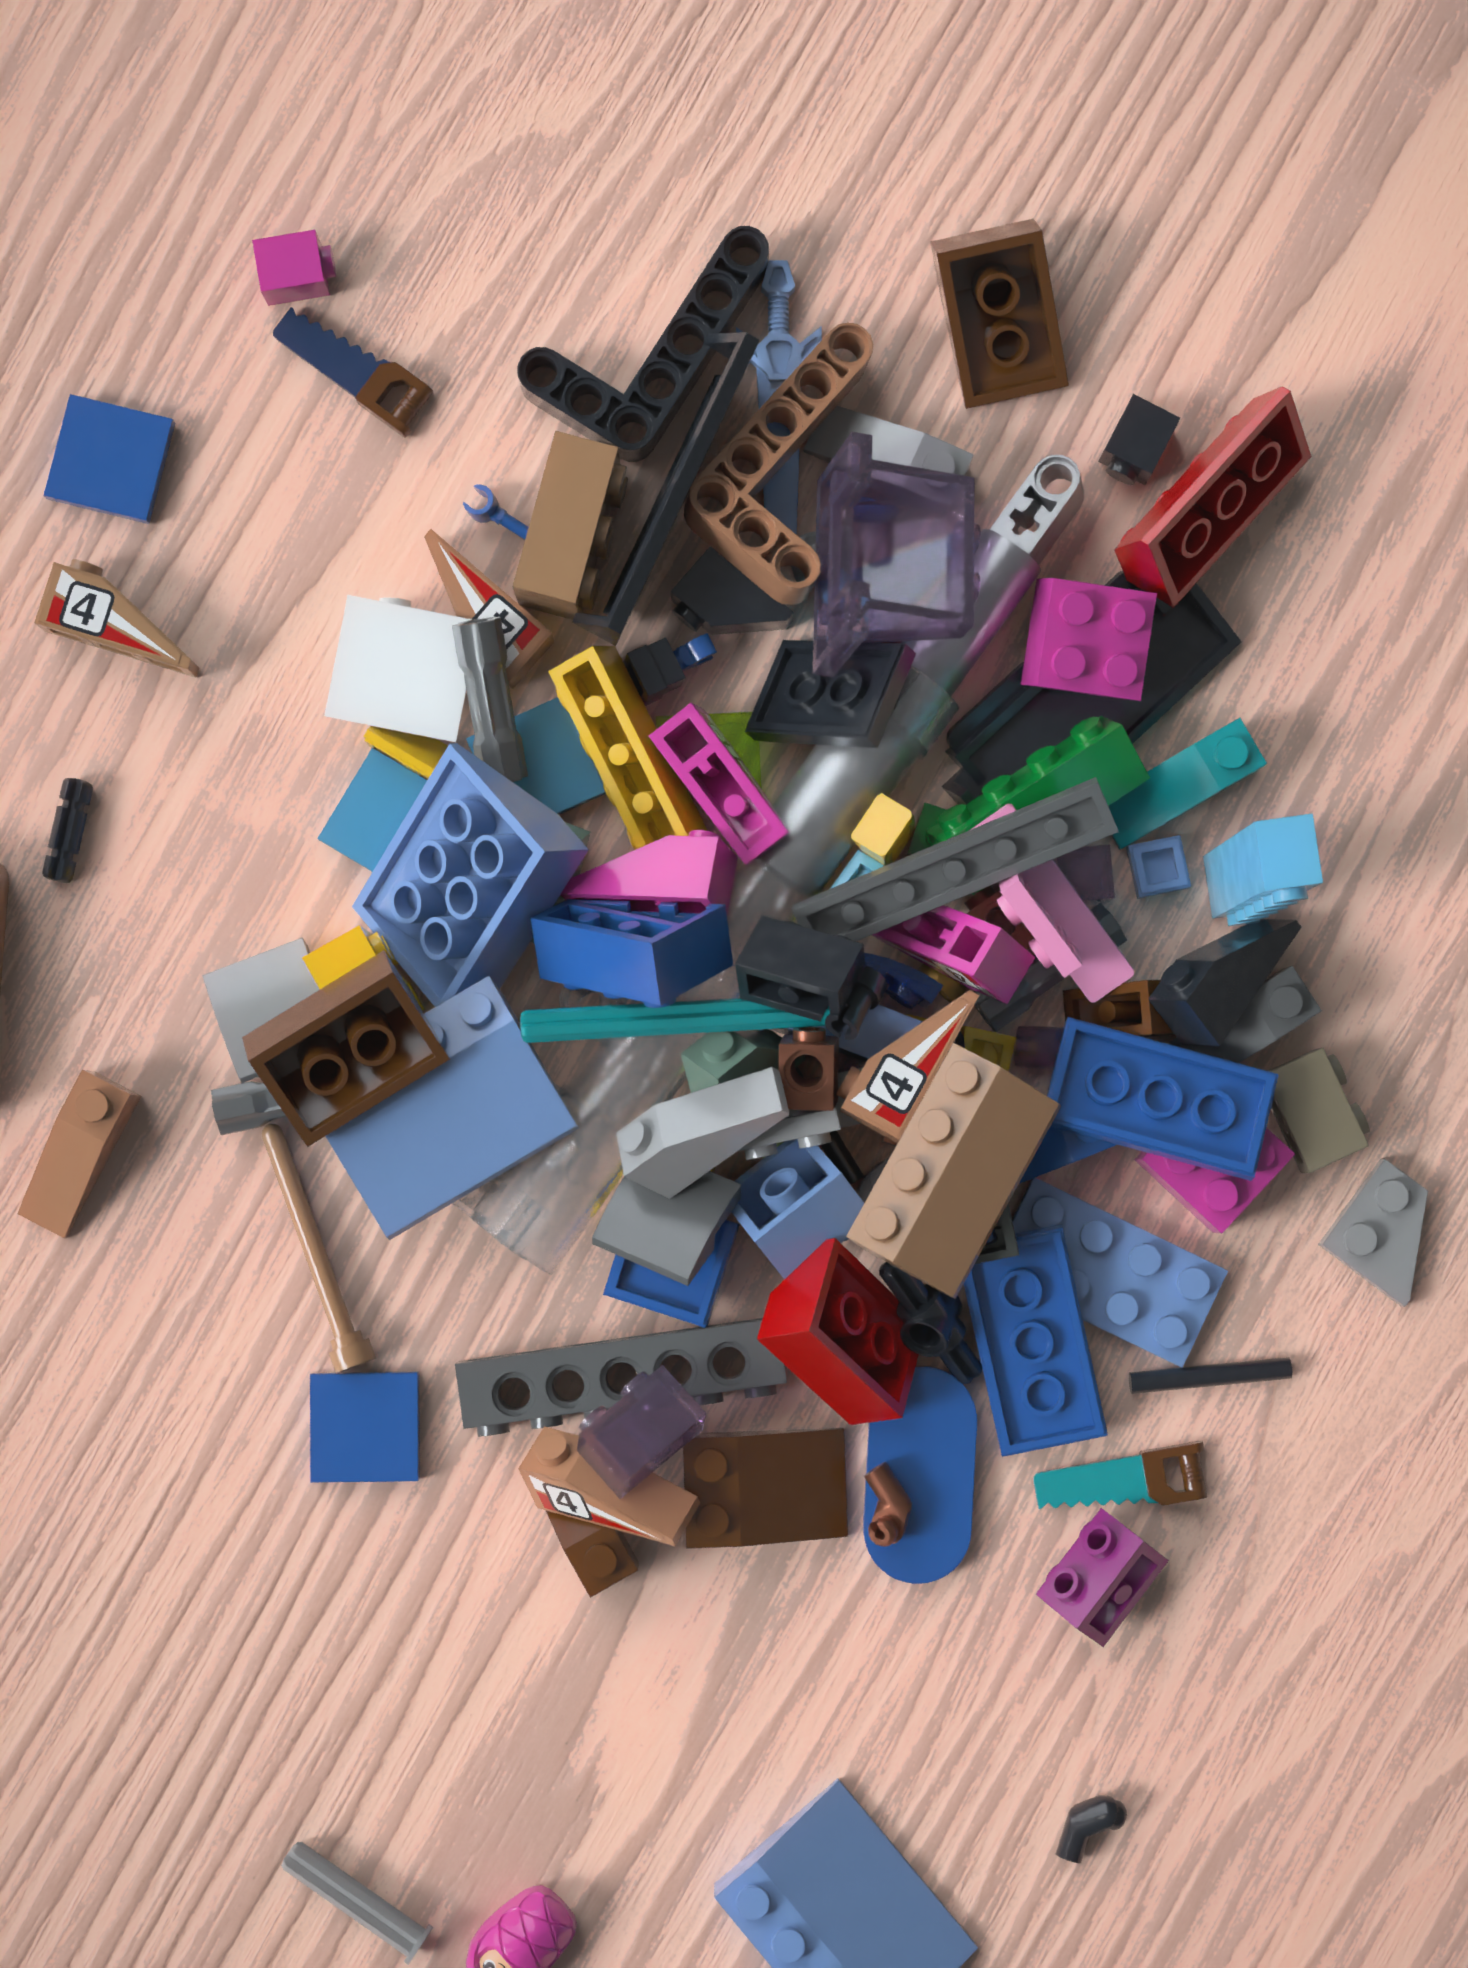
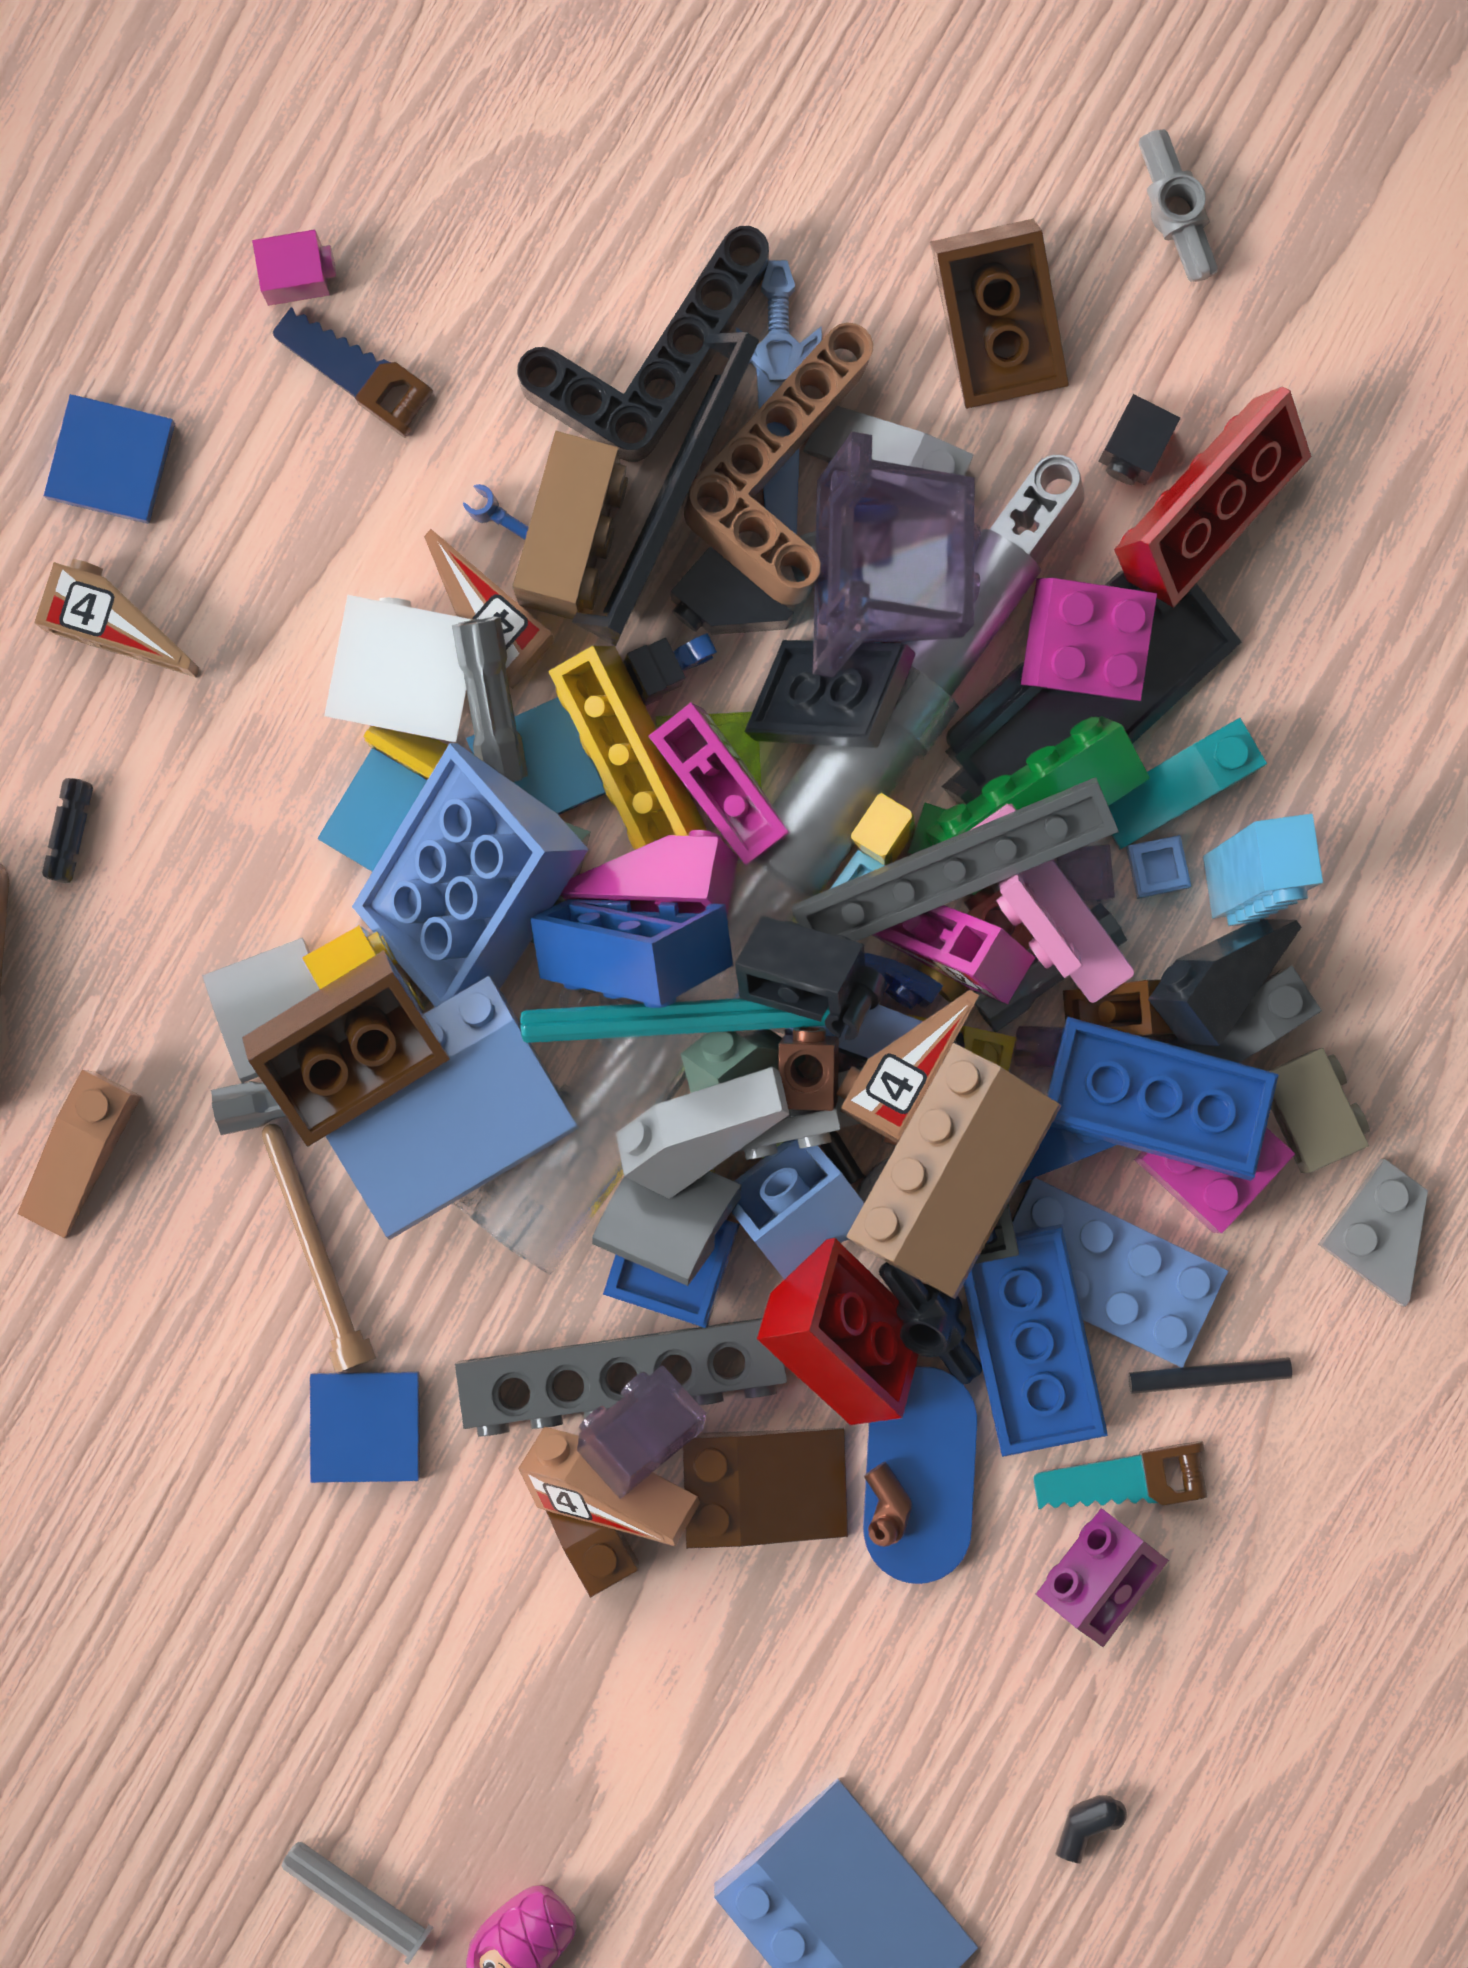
(1169, 182): none -> light grey axle

